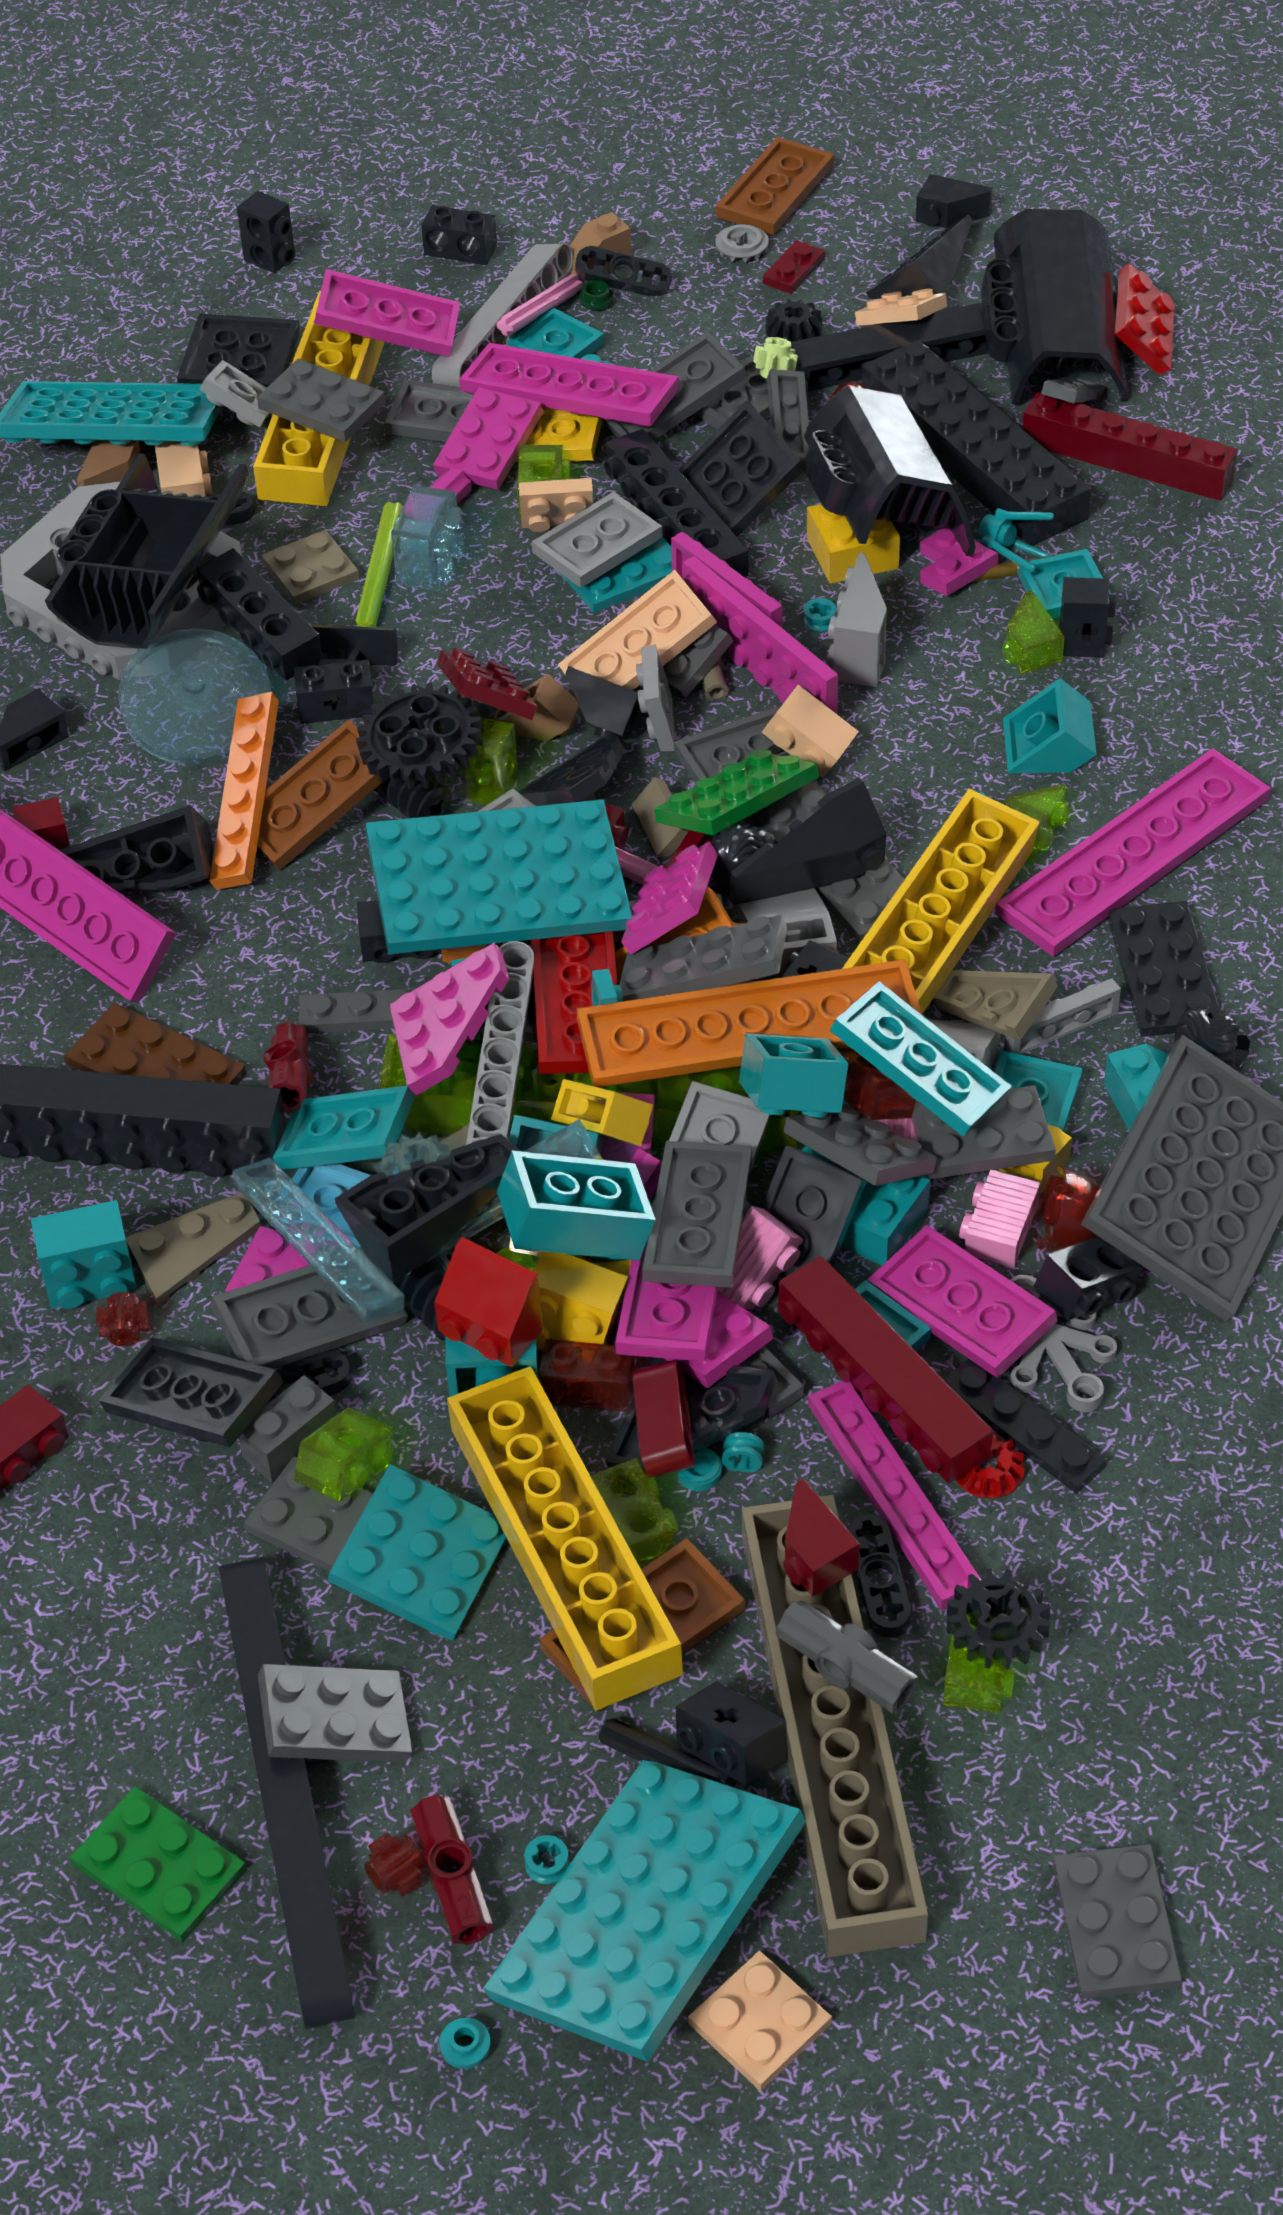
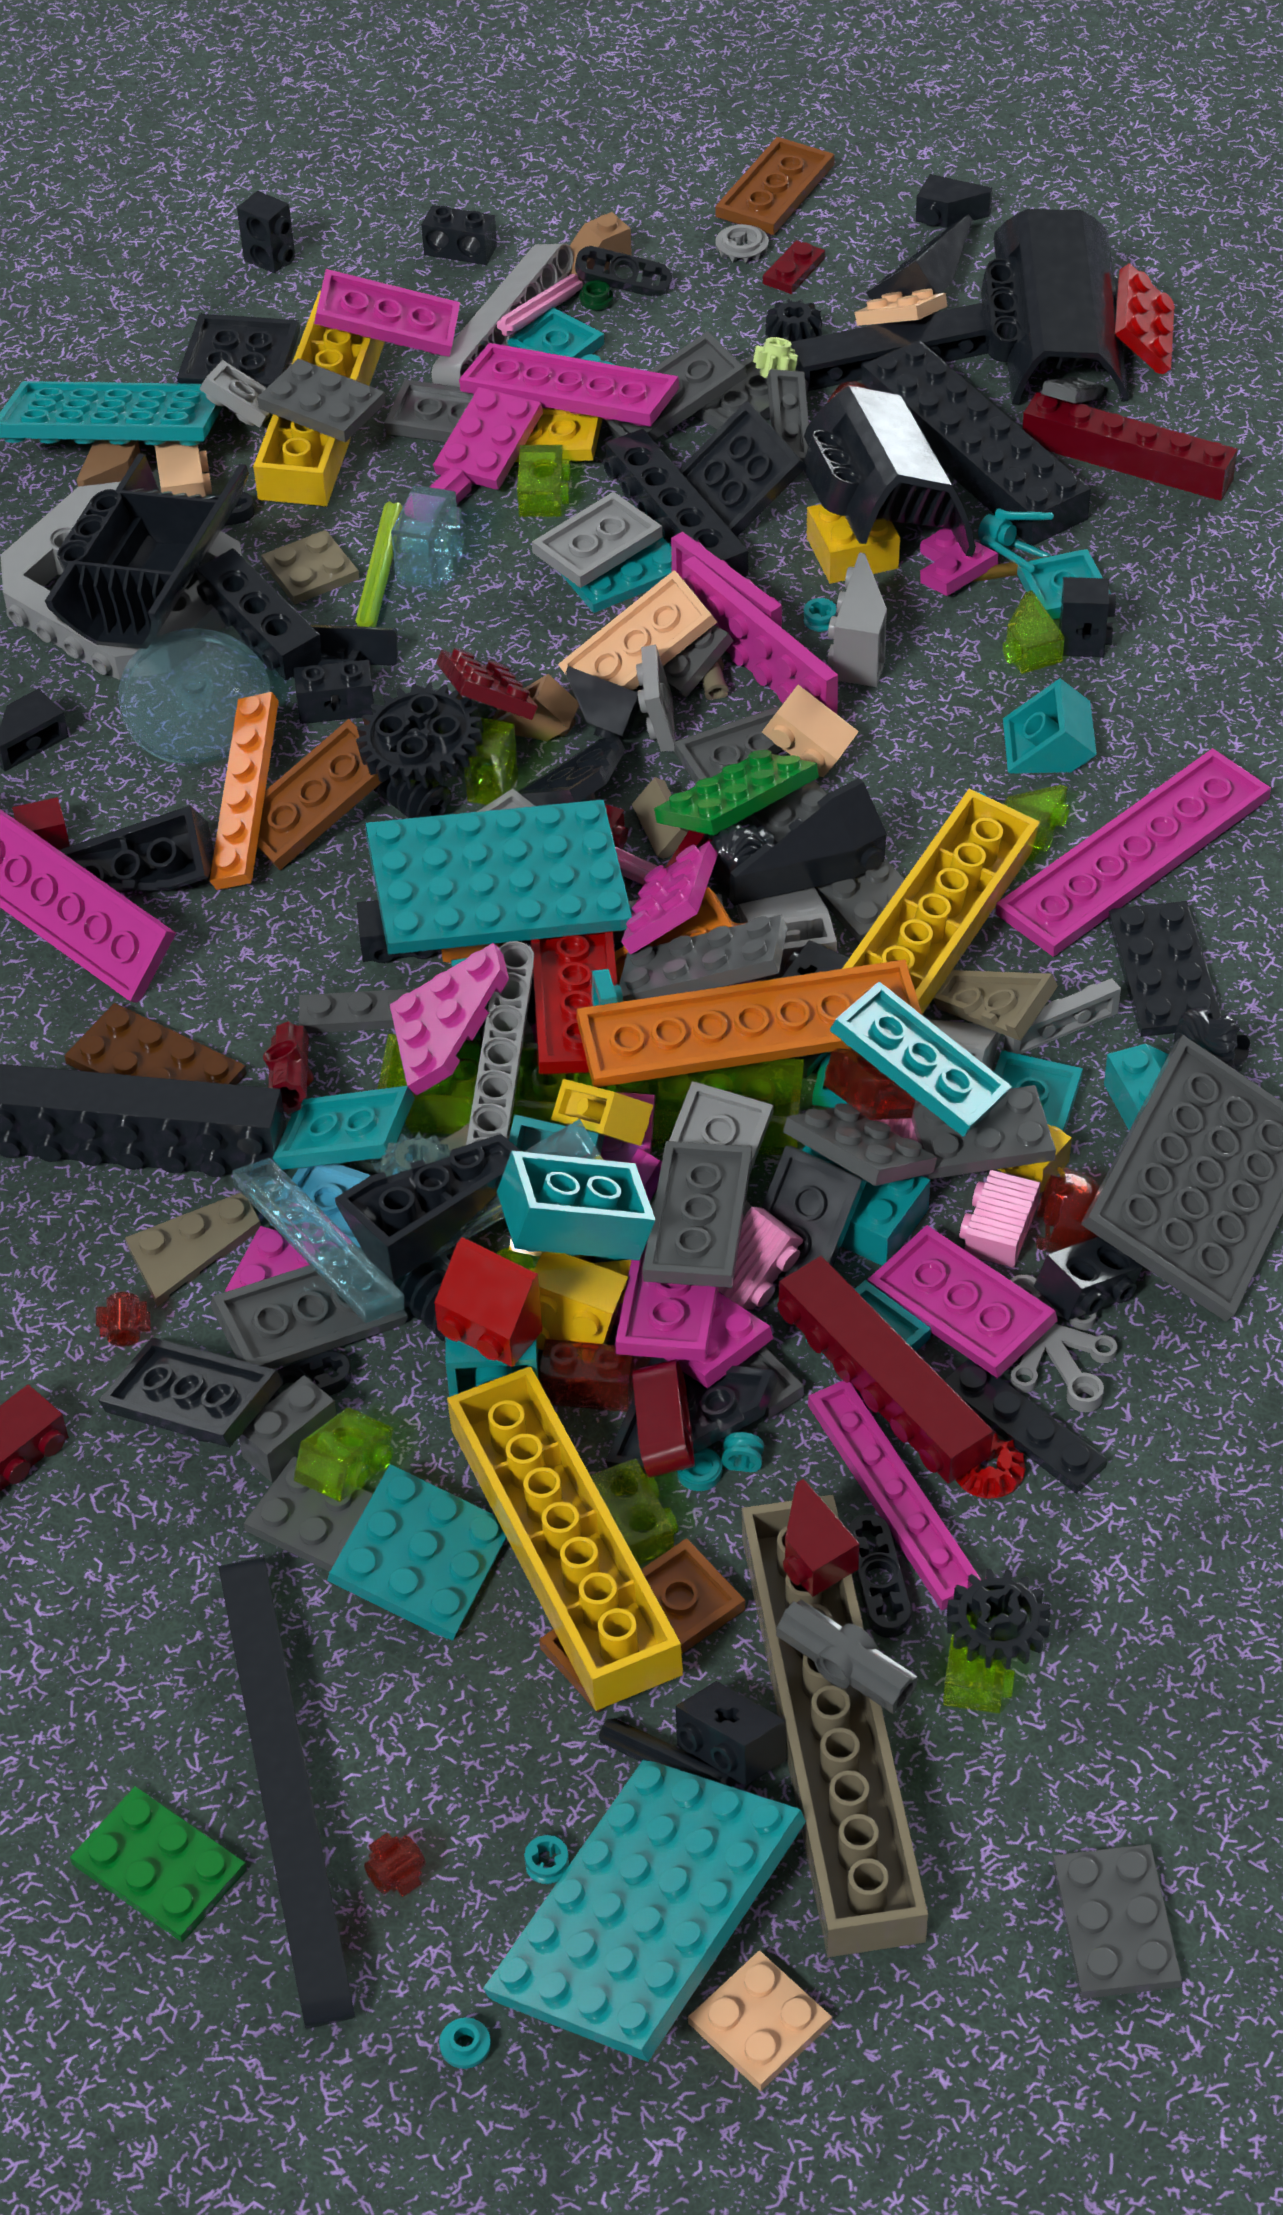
(83, 1254): teal brick -> none
(334, 1713): plate -> none
(458, 1891): dark red piece -> none
(553, 501): light nougat plate -> none
(793, 1074): teal brick -> none

